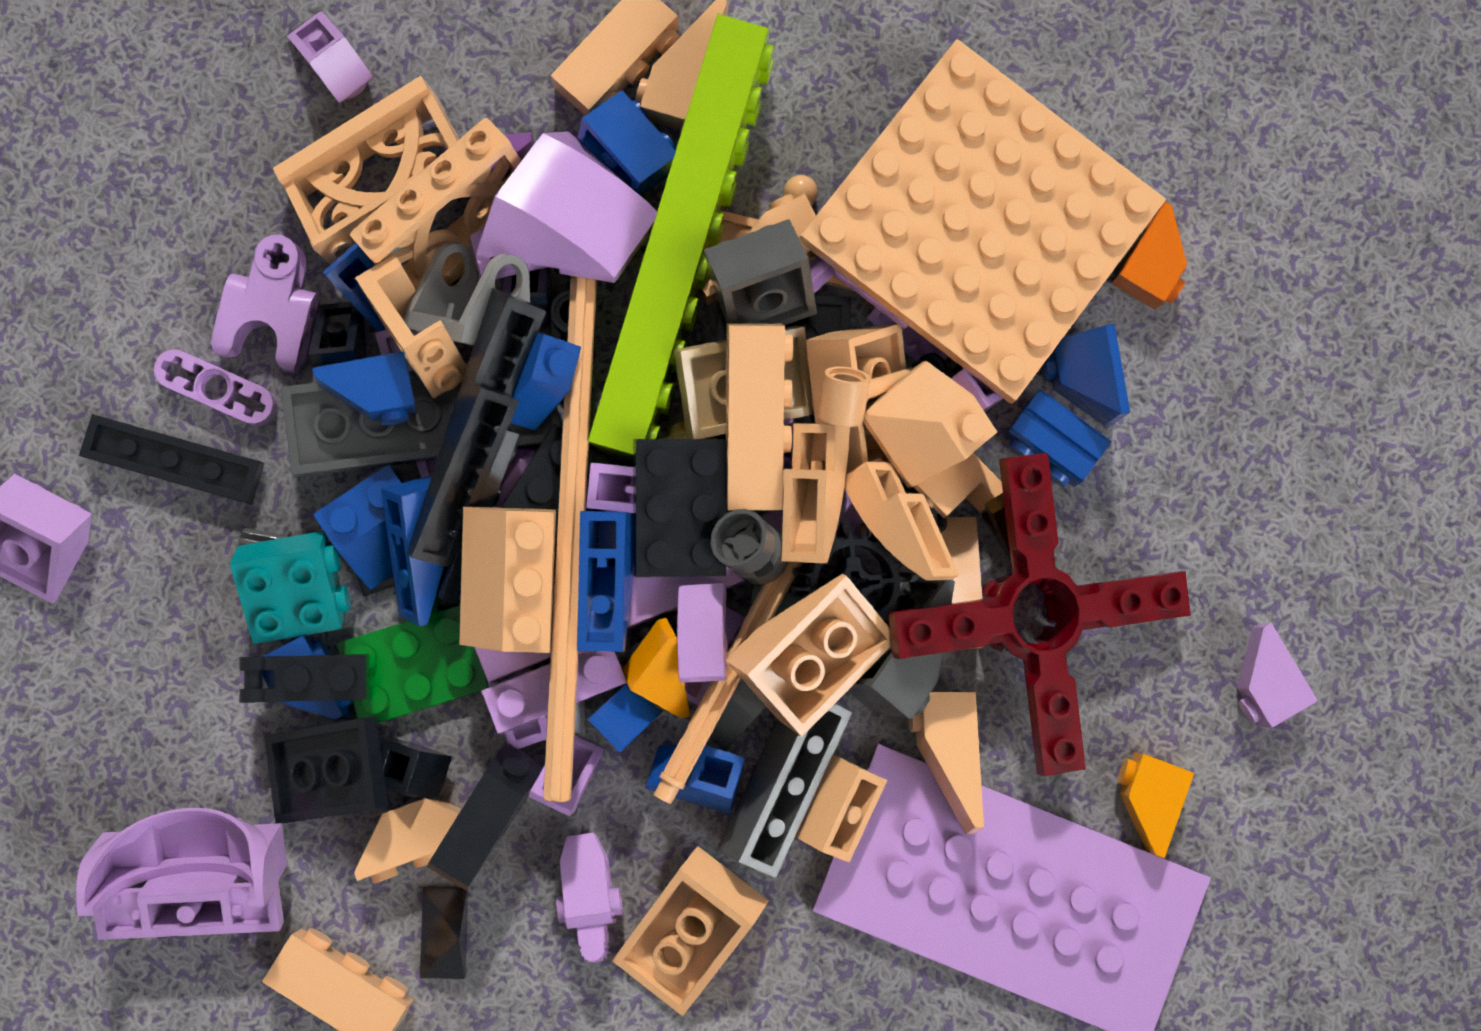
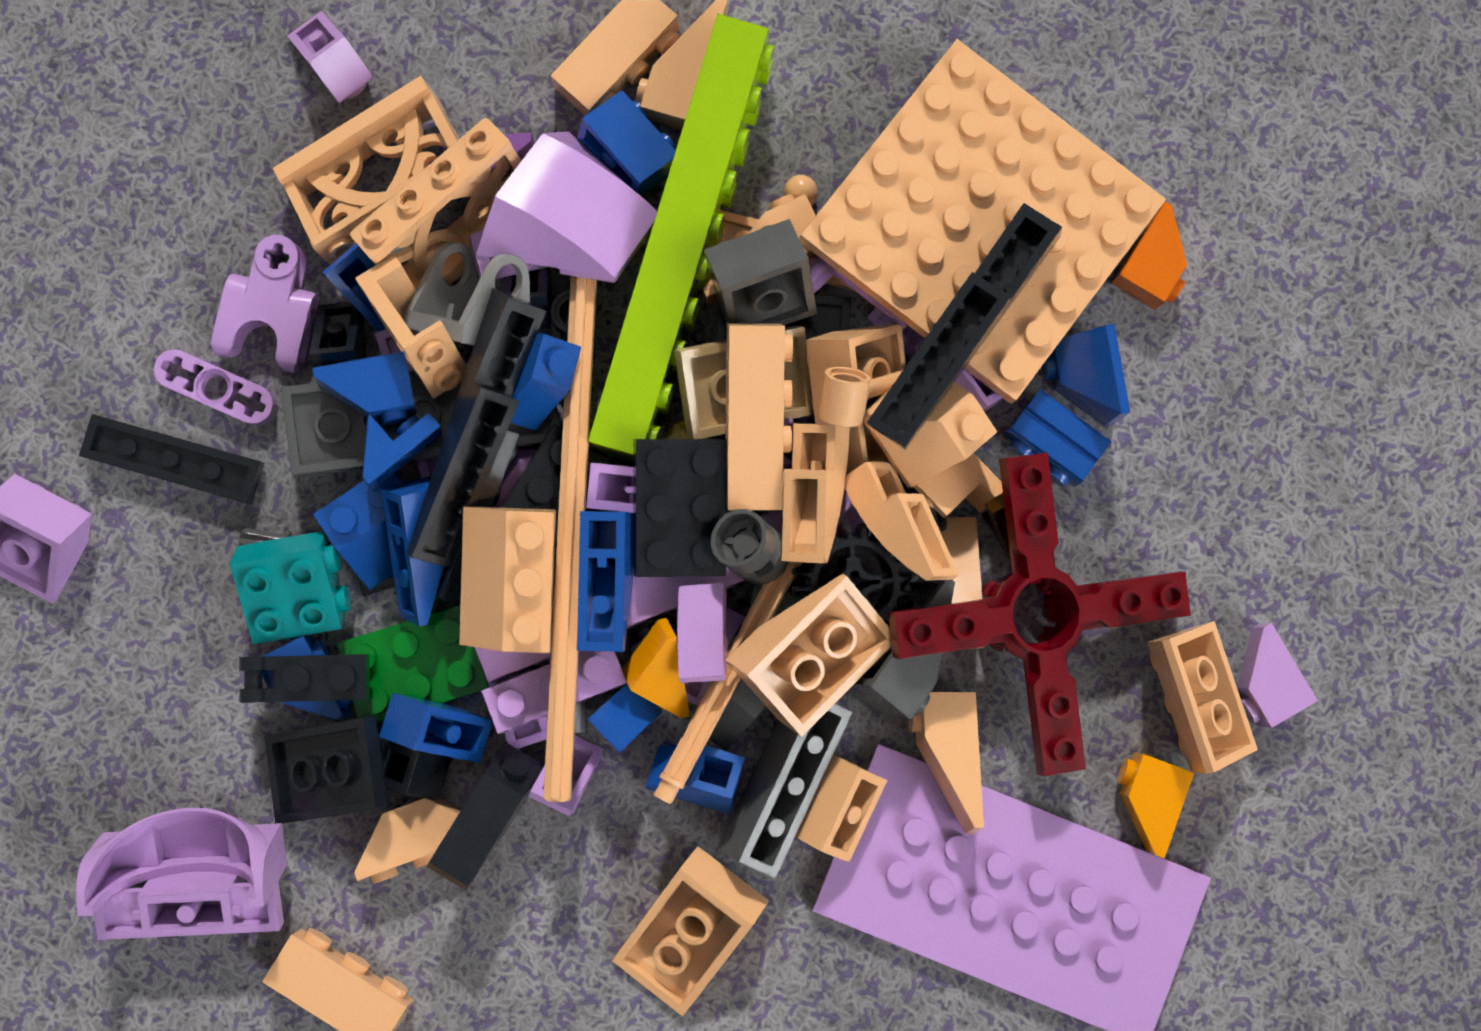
(386, 456): none -> blue slope
(435, 728): none -> blue brick
(444, 933): black slope -> none
(588, 894): lavender hinge -> none
(965, 325): none -> black slope
(1202, 698): none -> light nougat slope

